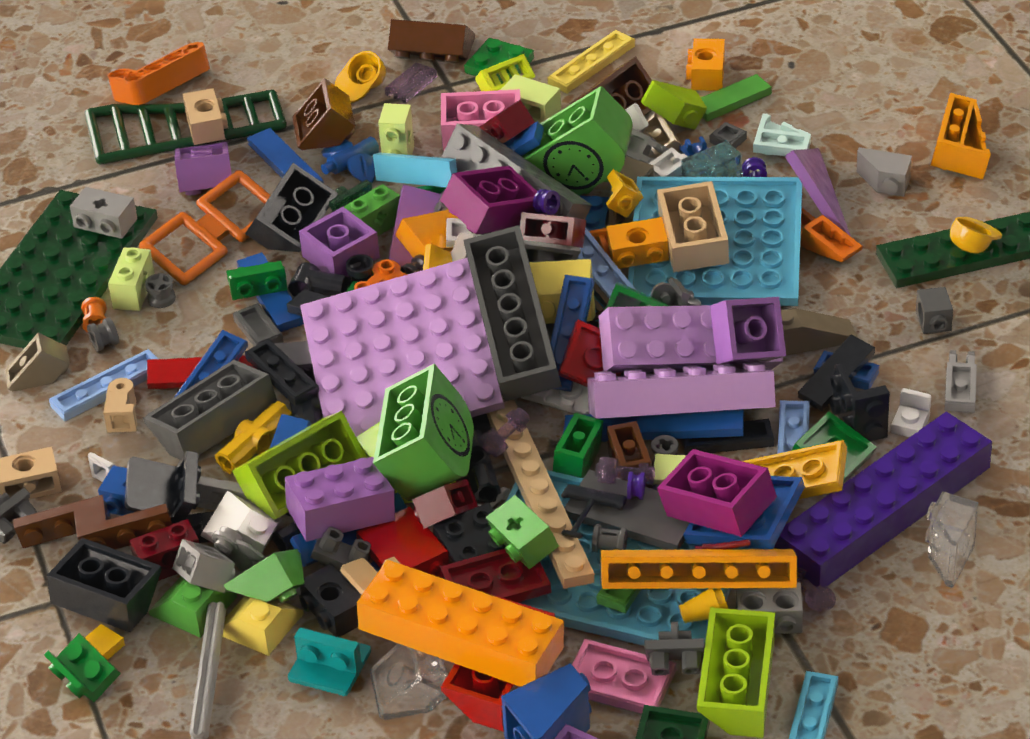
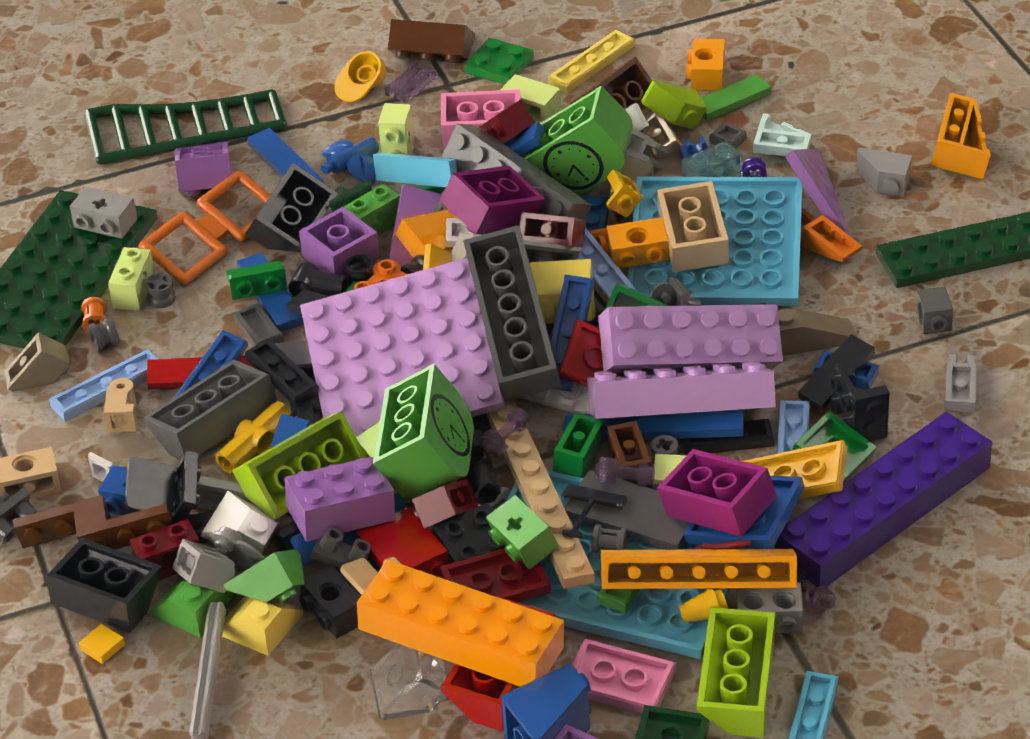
(84, 667): green bracket -> none
(160, 76): orange beam -> none
(205, 116): tan brick -> none
(324, 118): reddish brown slope -> none
(327, 661): teal bracket -> none
(488, 80): neon yellow slope -> none
(546, 202): dark purple bush -> none
(636, 485): dark purple bush -> none
(668, 164): white bracket -> none
(675, 646): dark grey hips -> none
(748, 330): medium lavender brick -> none
(912, 412): white bracket -> none
(951, 534): clear slope -> none
(972, 234): yellow cap -> none

